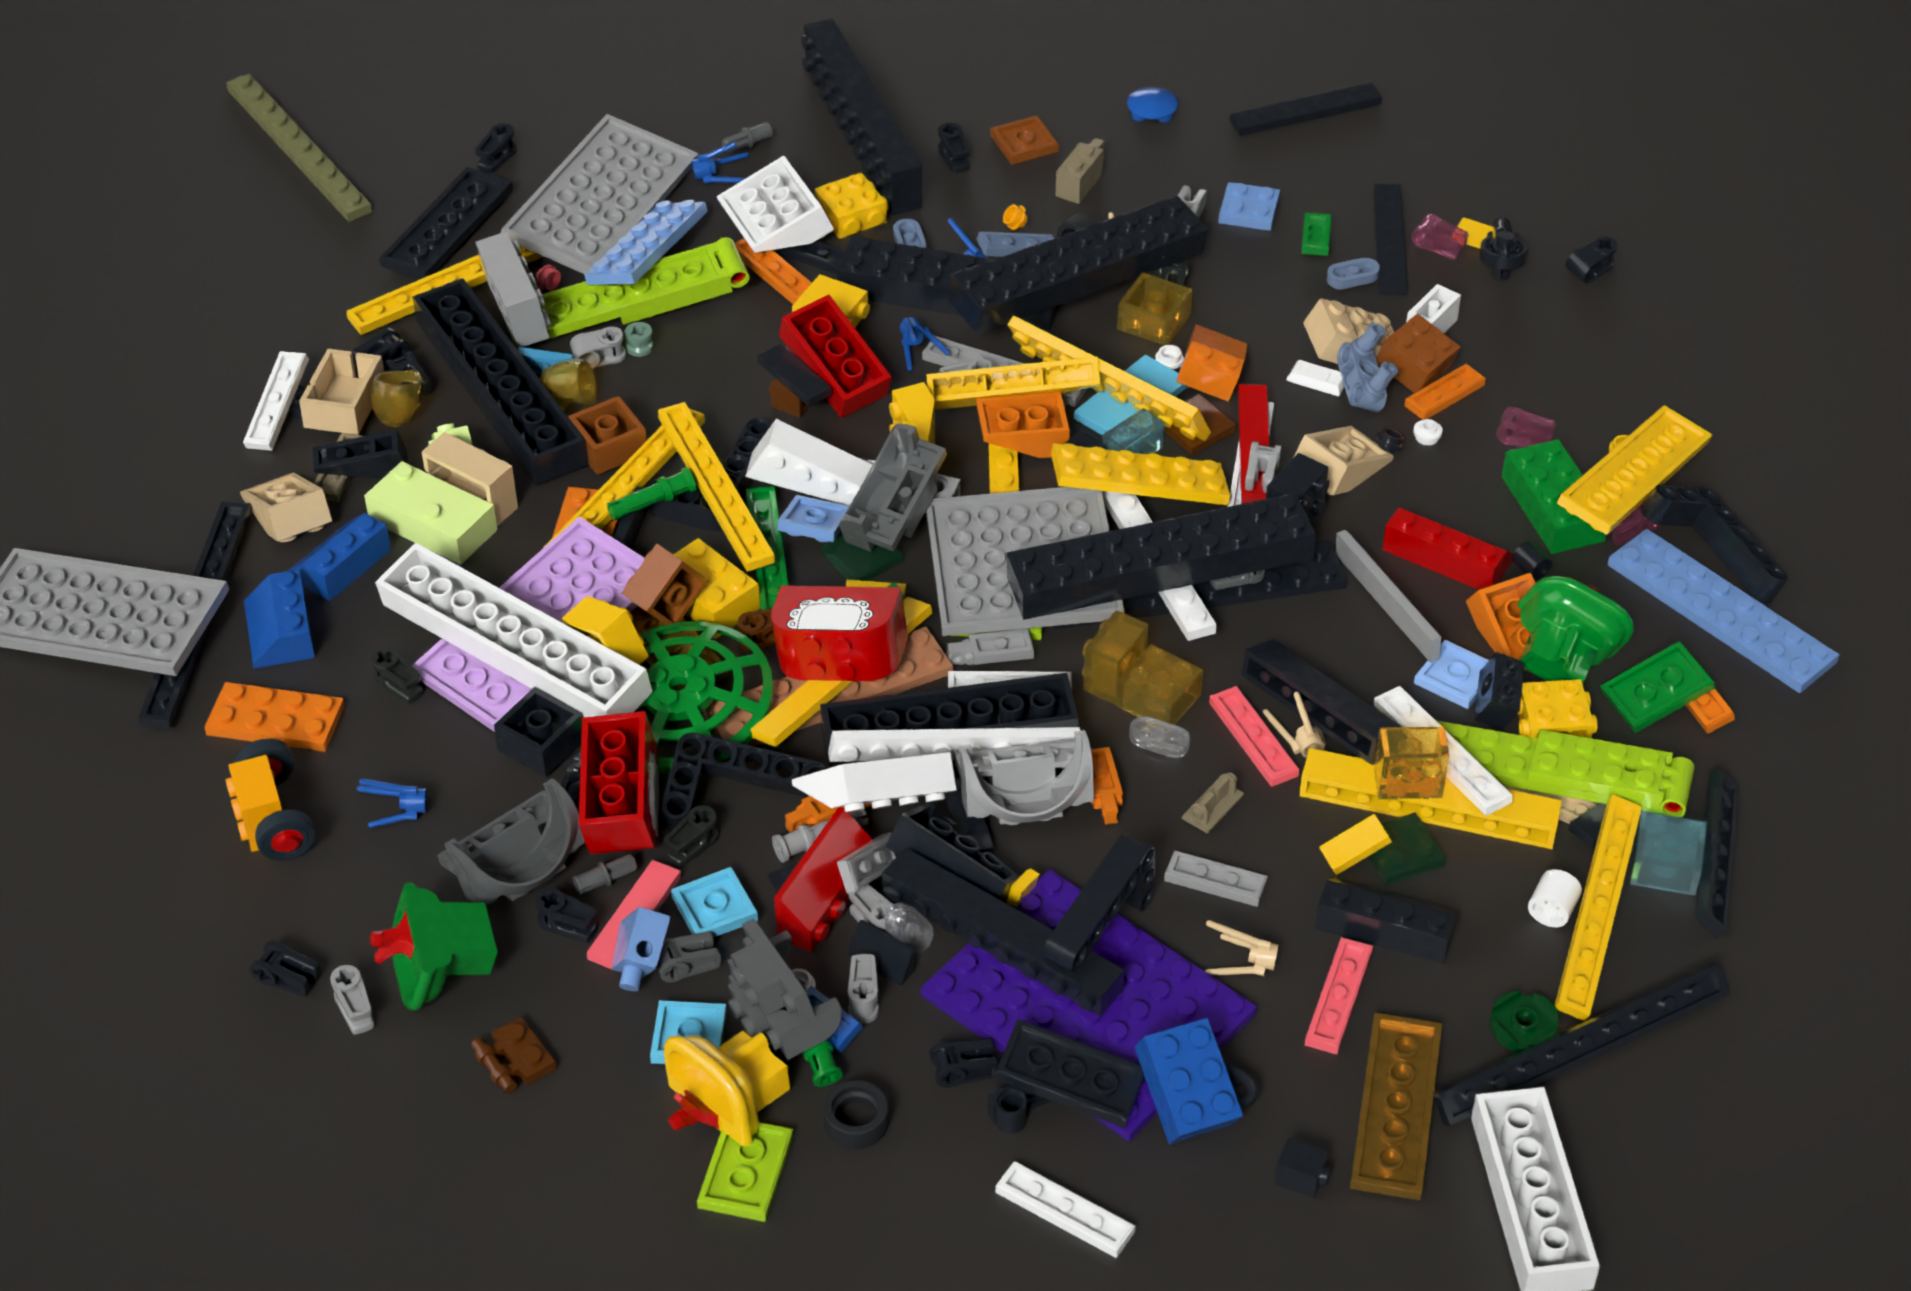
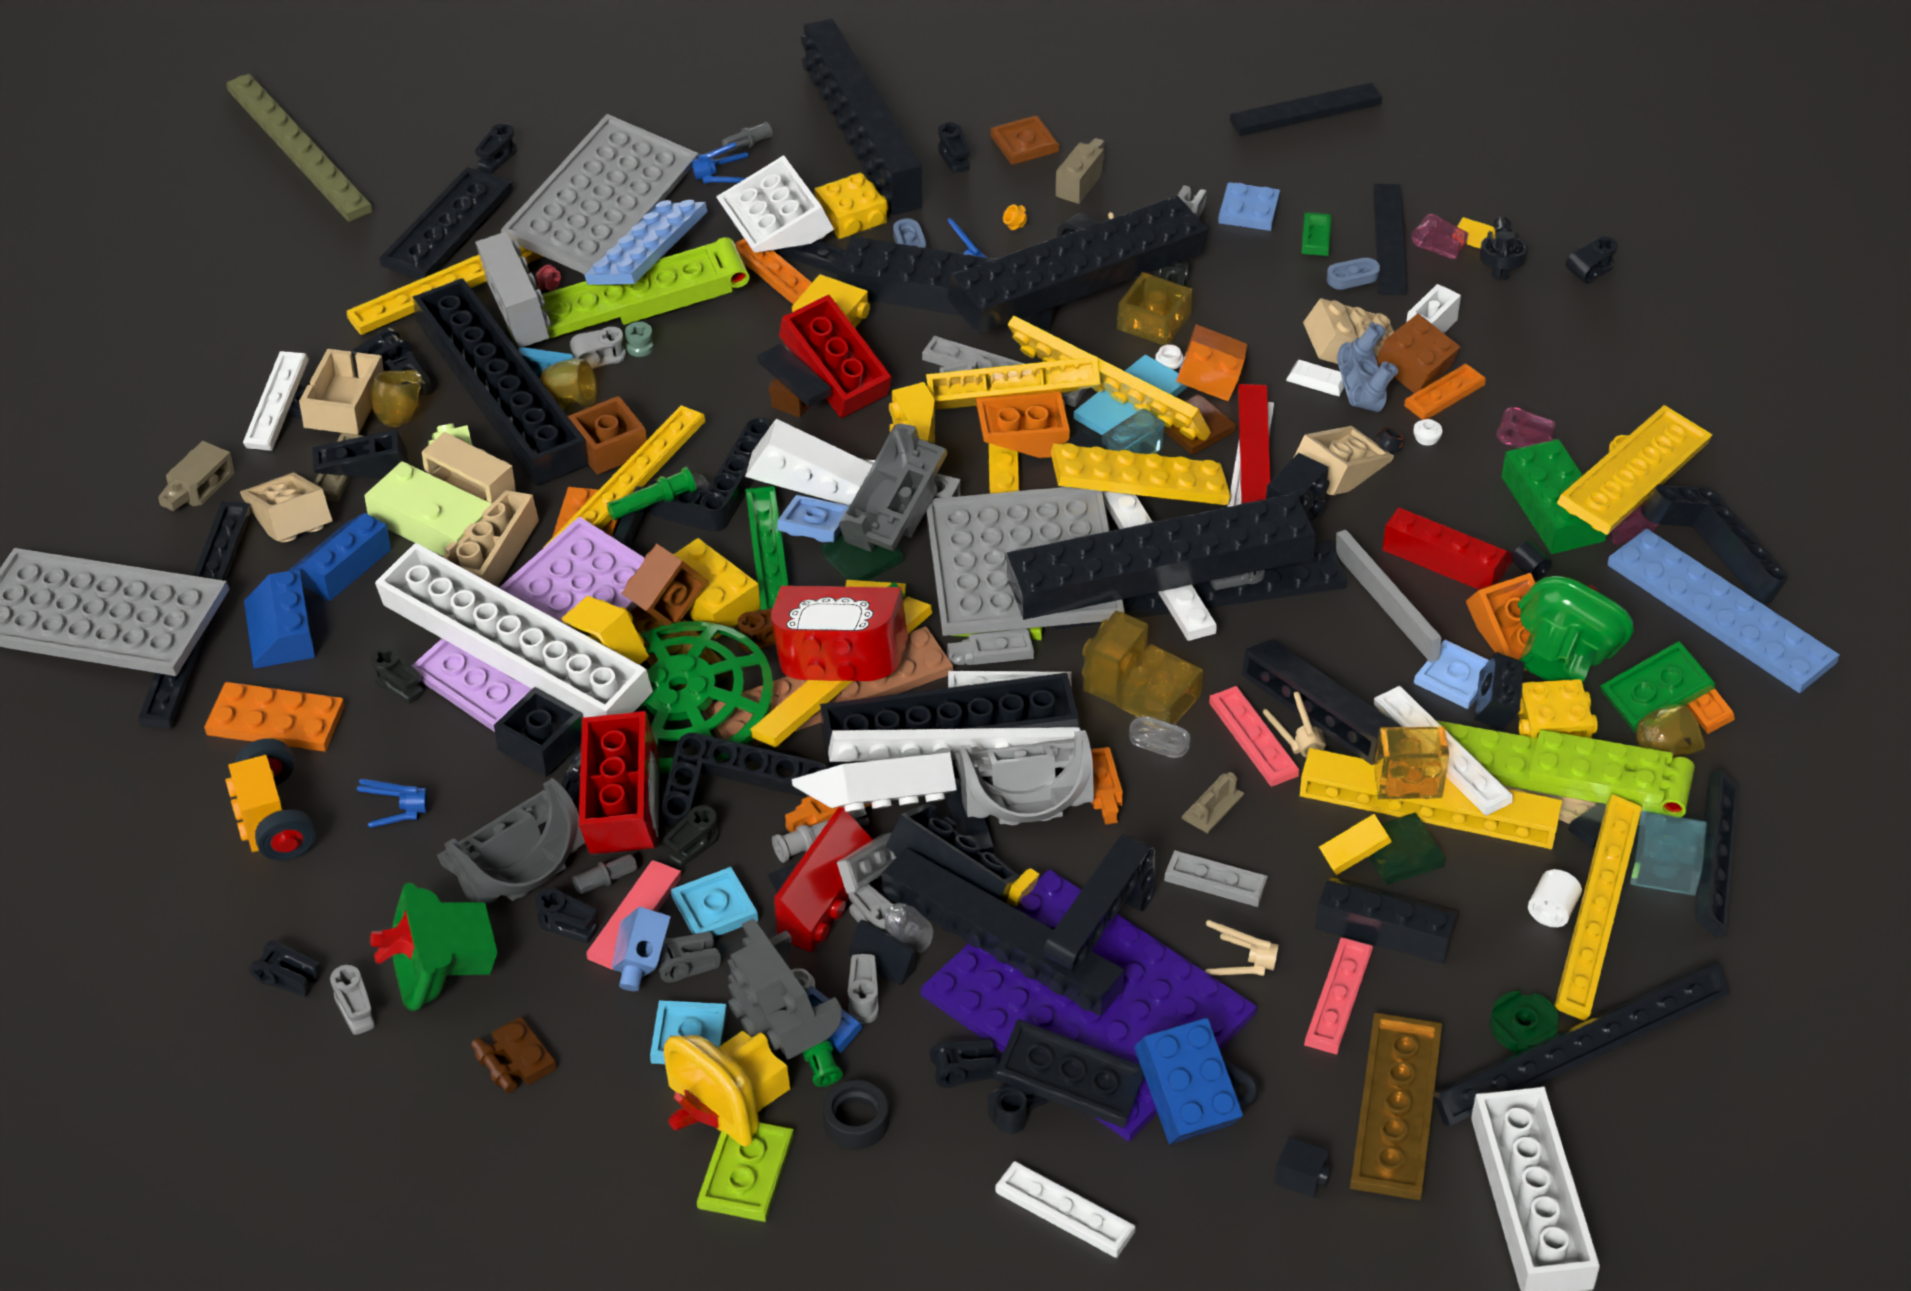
(197, 476): none -> dark tan hinge
(497, 538): none -> tan wedge
(716, 487): yellow plate -> none
(913, 334): blue plant -> none
(1006, 243): sand blue tile -> none
(1152, 104): blue dish -> none
(1262, 459): light grey piece -> none
(1667, 729): none -> clear yellow piece

